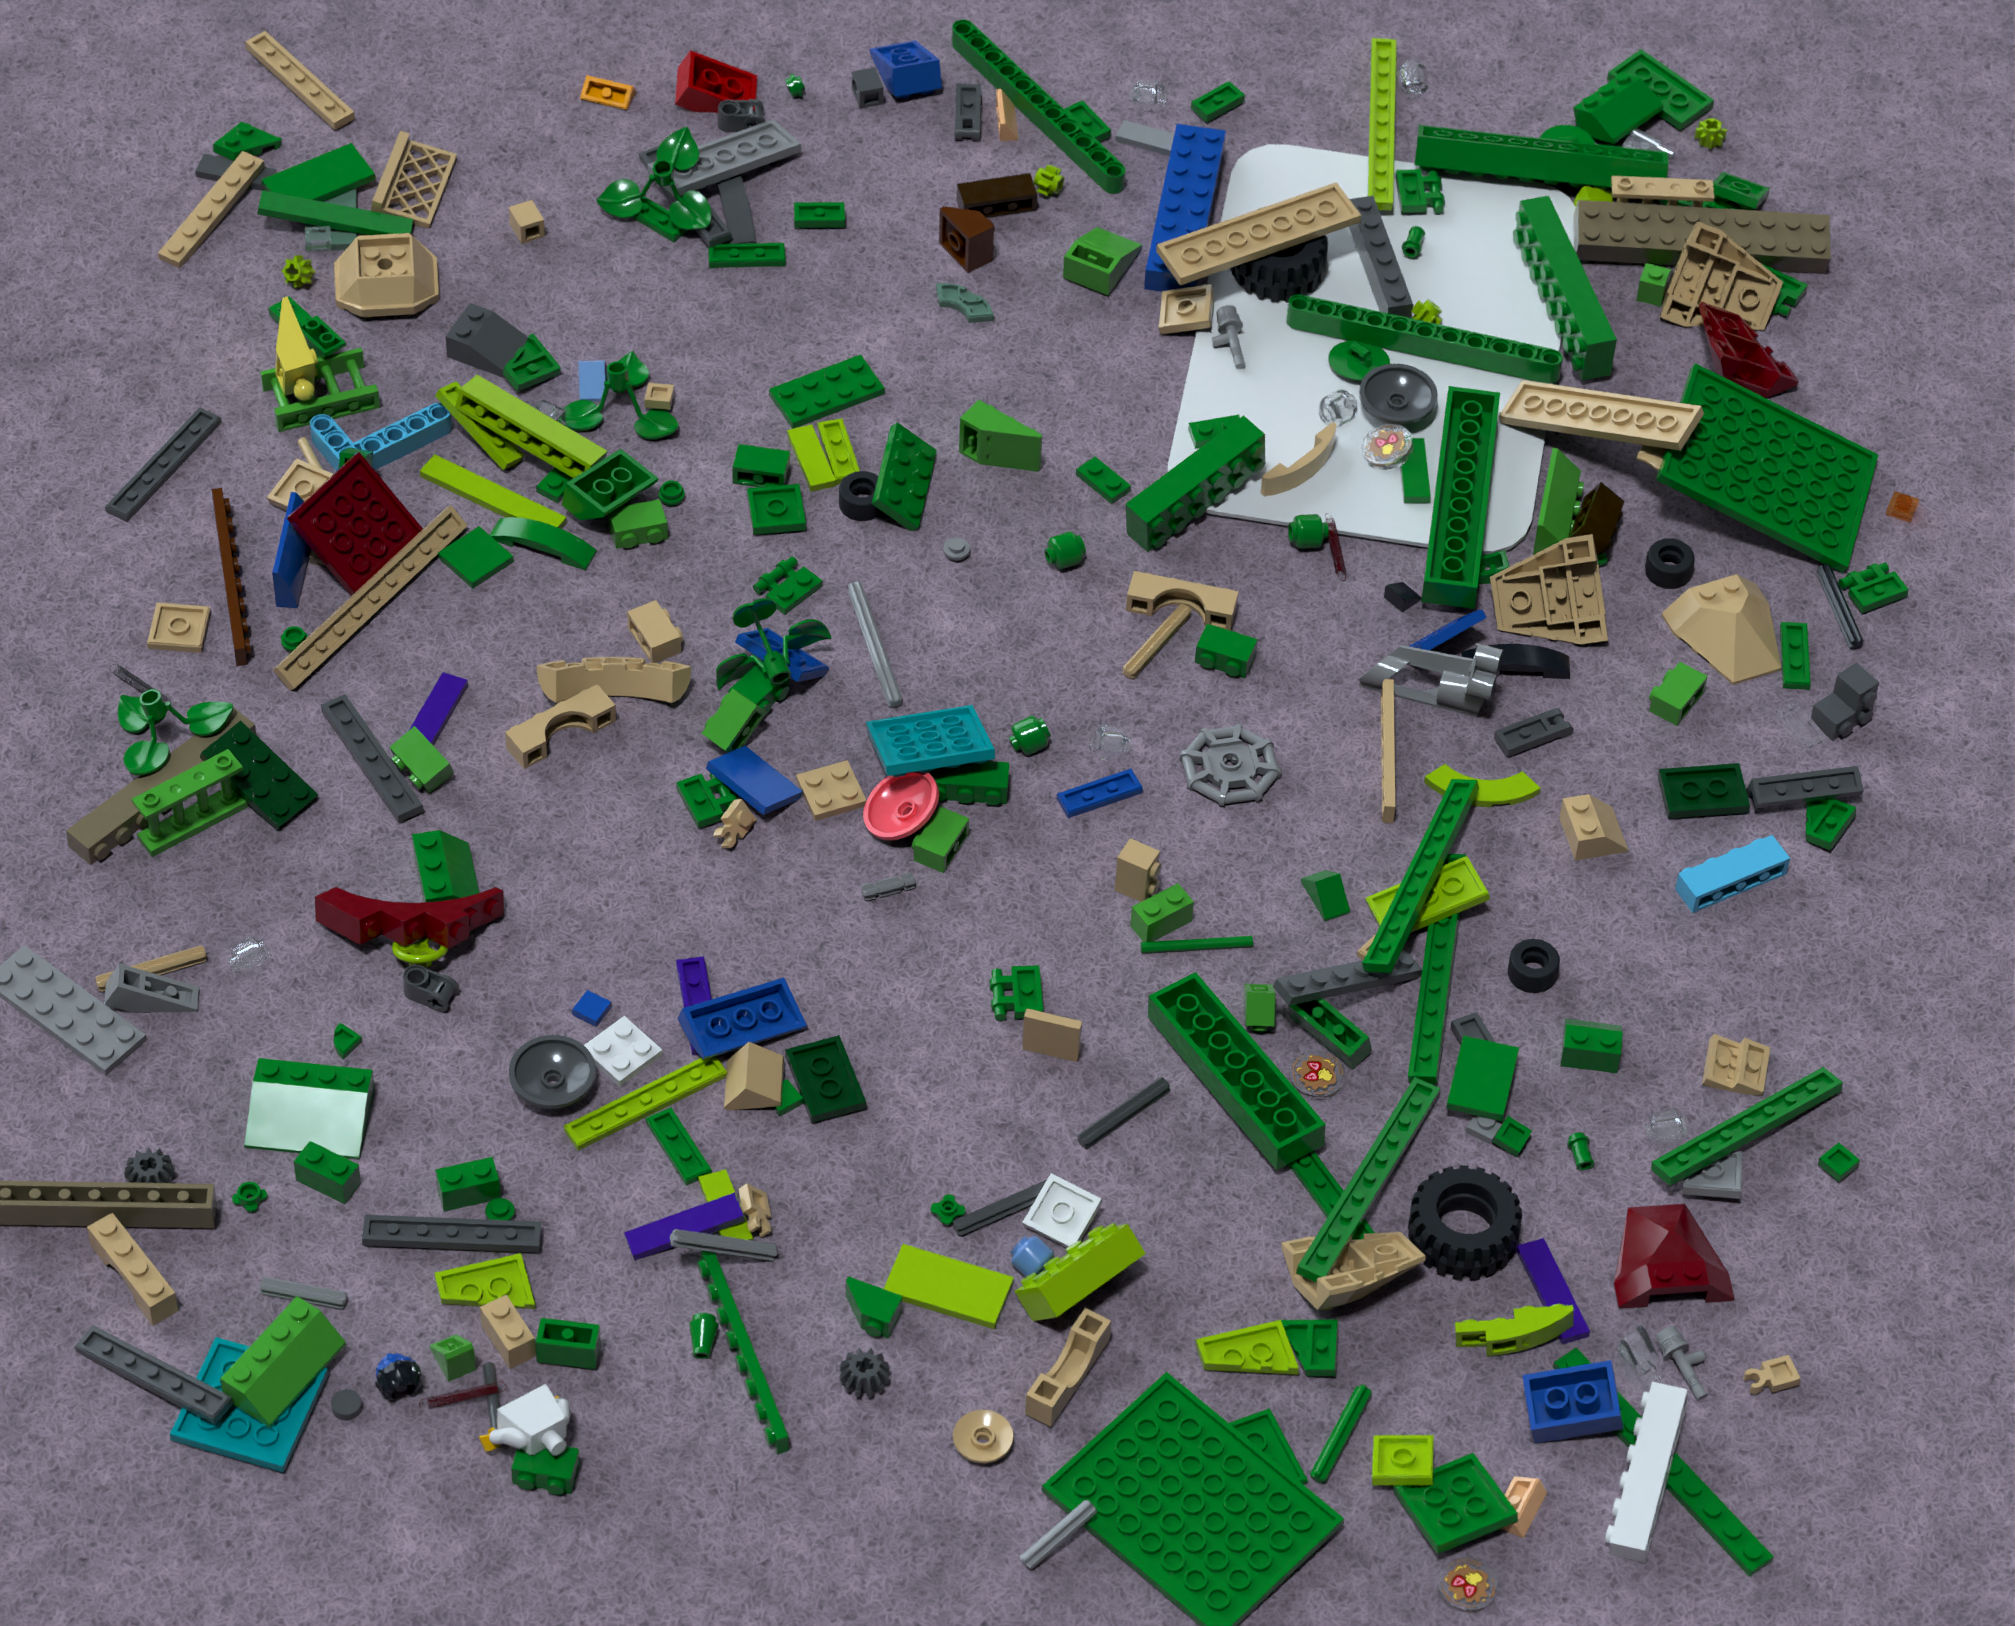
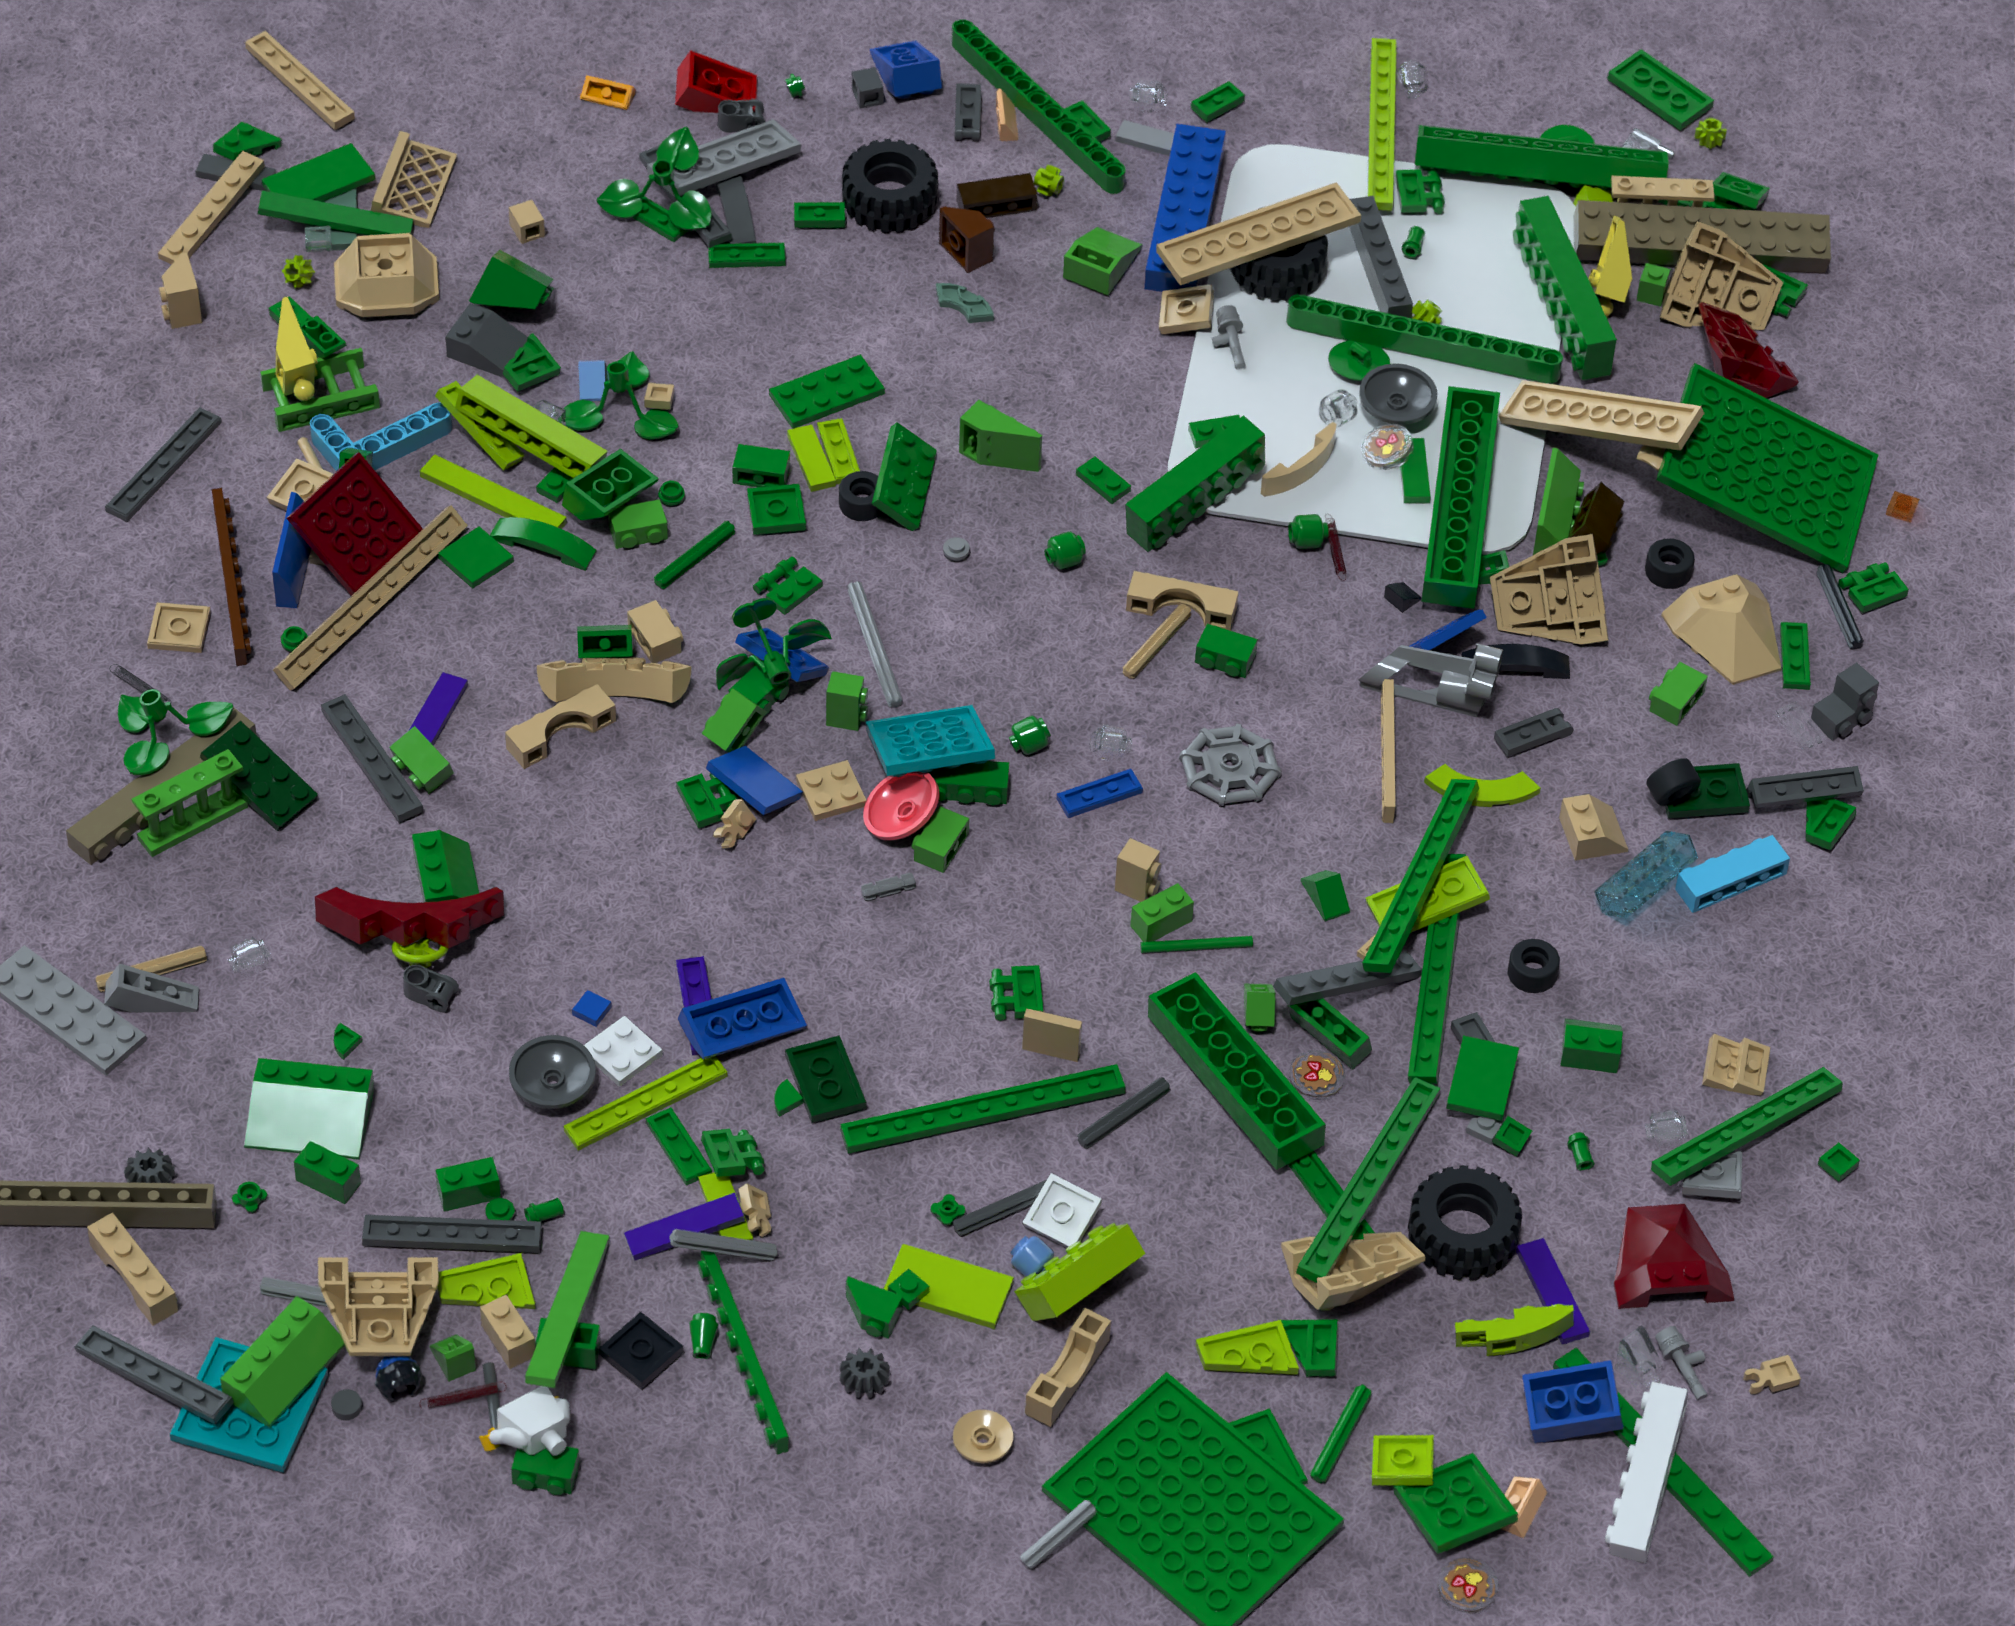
(180, 294): none -> tan slope
(378, 1309): none -> tan wedge
(511, 284): none -> green slope
(544, 1210): none -> green pin
(567, 1309): none -> bright green tile
(604, 641): none -> green brick
(641, 1350): none -> black plate
(694, 554): none -> green axle
(725, 1154): none -> green plate
(754, 1078): tan slope -> none
(846, 701): none -> bright green brick
(885, 207): none -> black tyre
(910, 1287): none -> green plate
(982, 1108): none -> green plate
(1613, 270): none -> light yellow slope
(1617, 108): green slope -> none
(1646, 874): none -> clear light blue brick
(1673, 781): none -> black tyre

